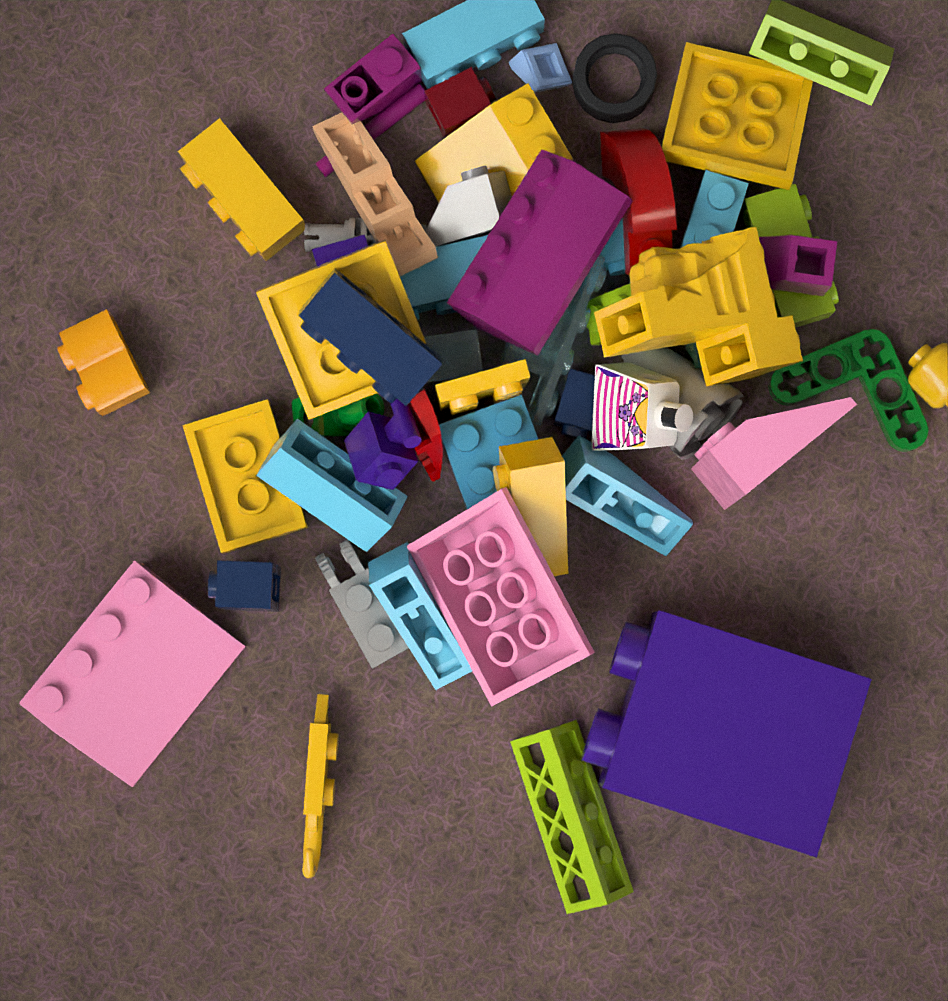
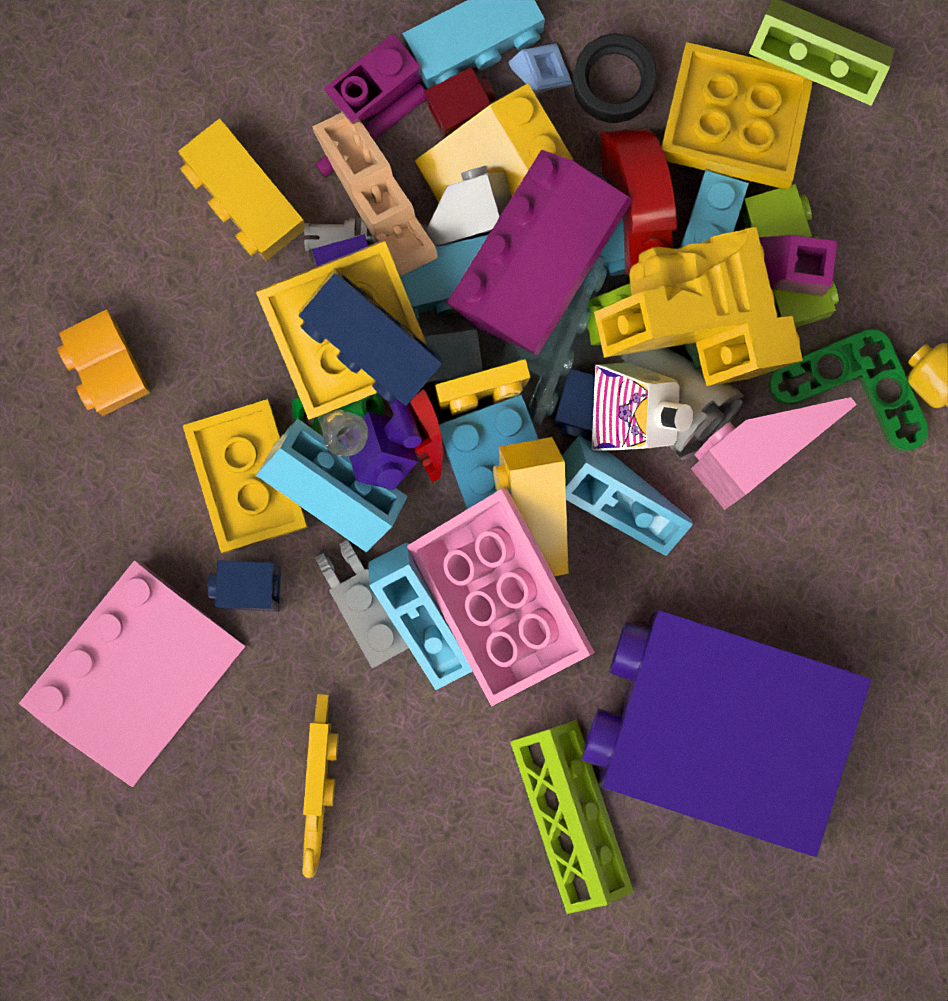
(343, 432): none -> clear cone

